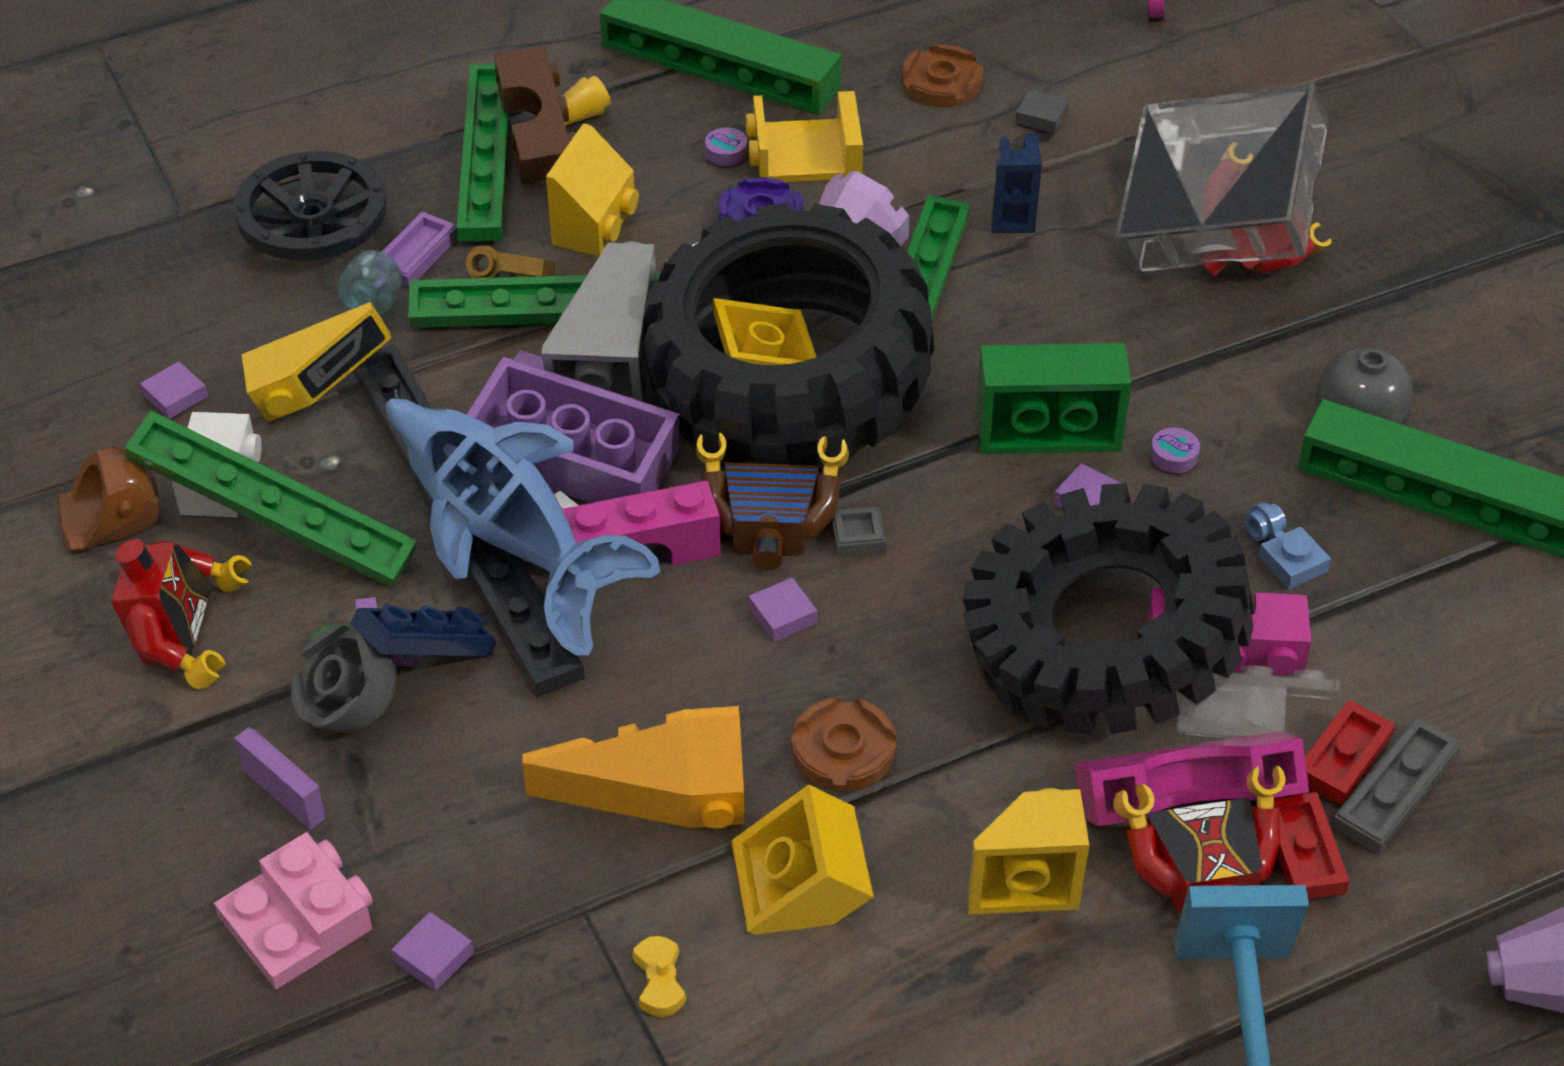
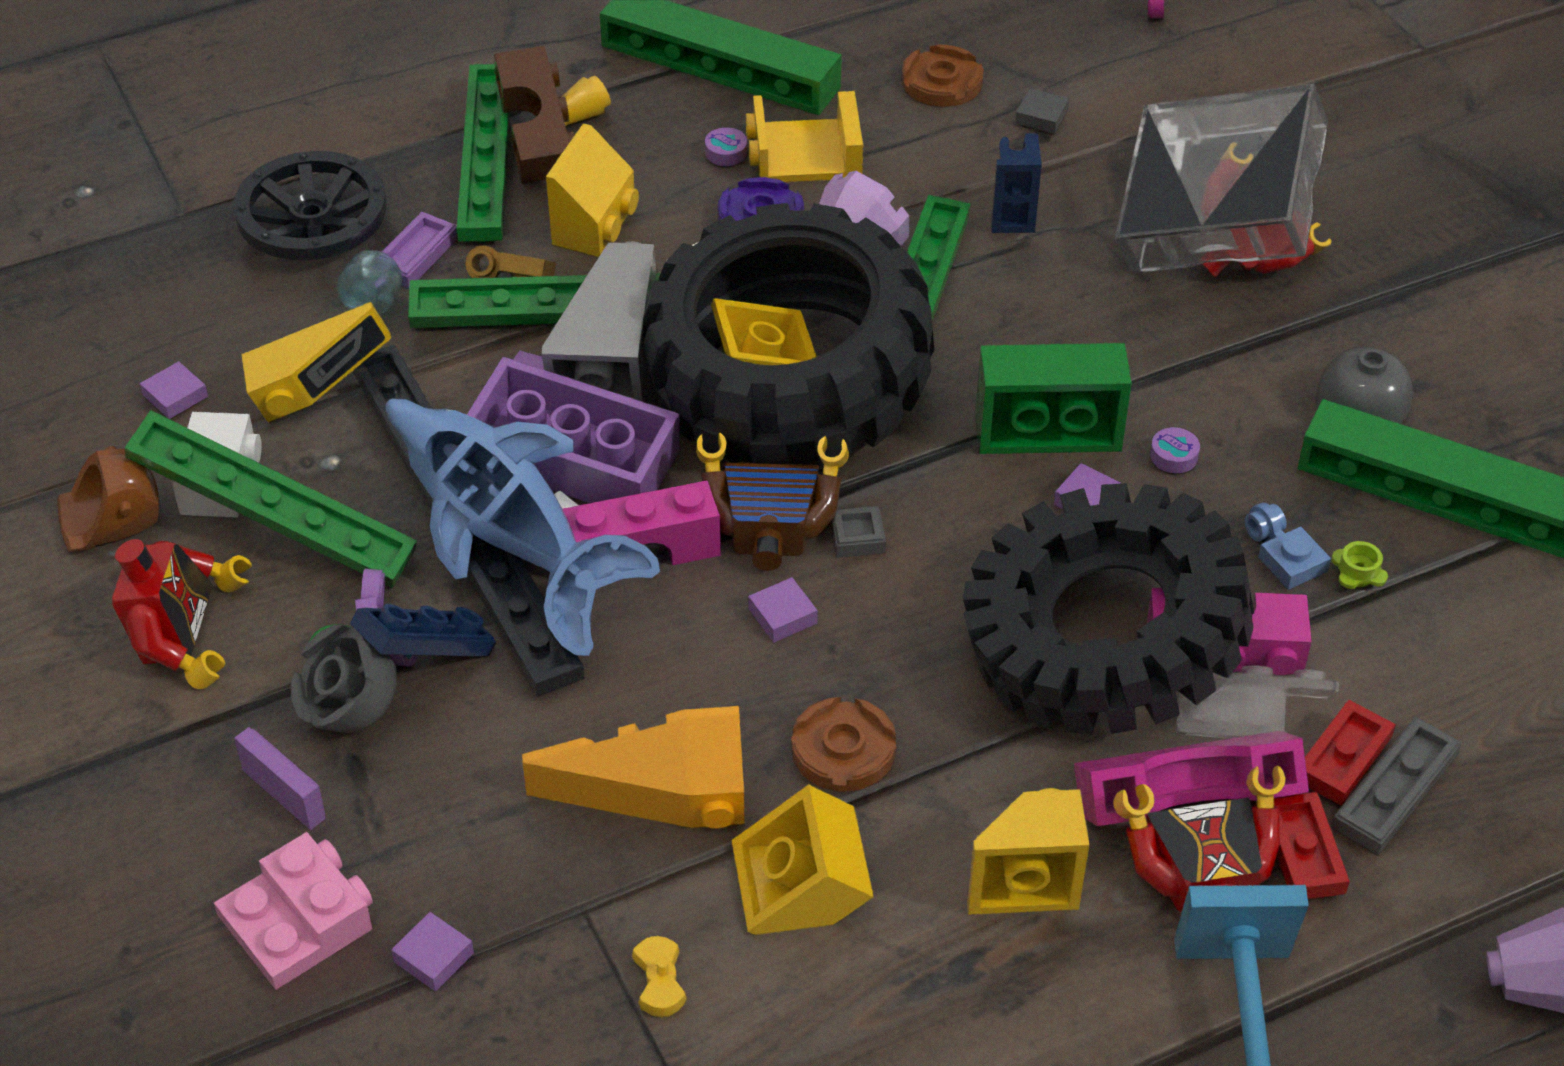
(373, 585): none -> medium lavender tile
(1359, 565): none -> lime plate

